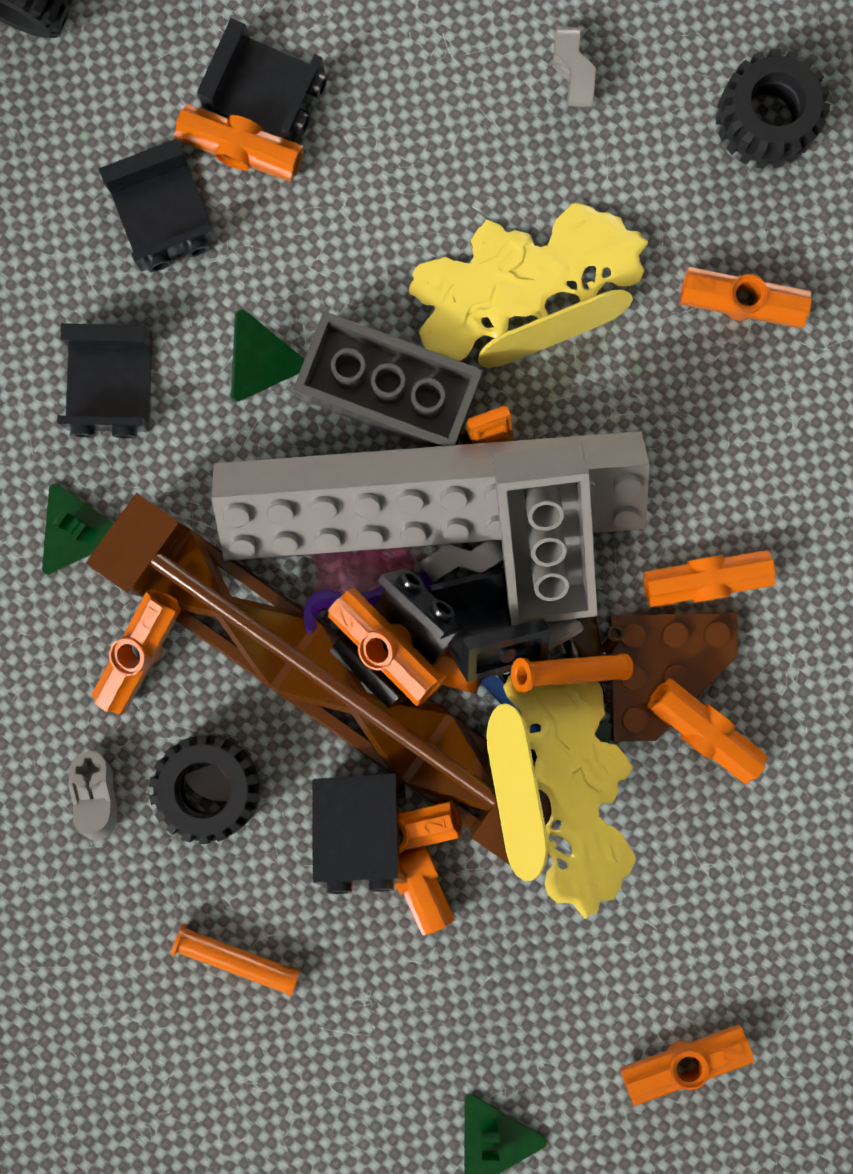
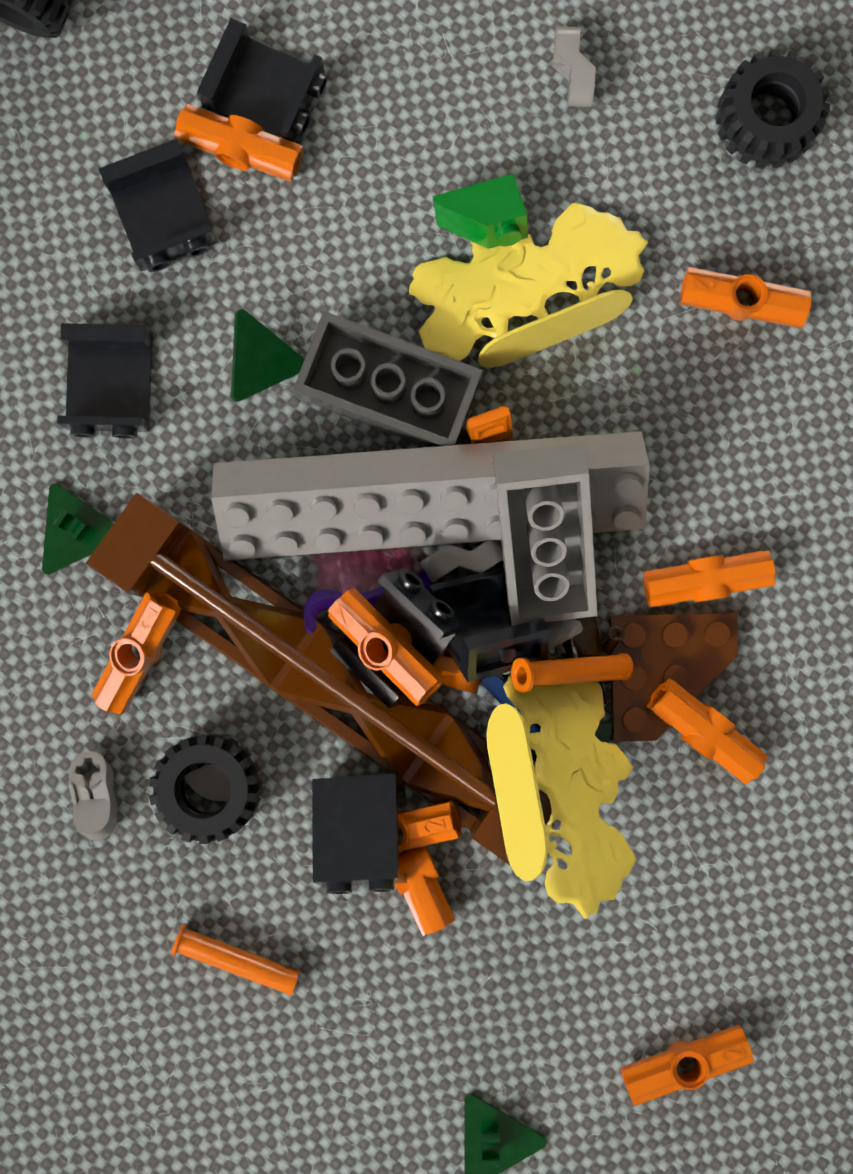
(484, 212): none -> green slope

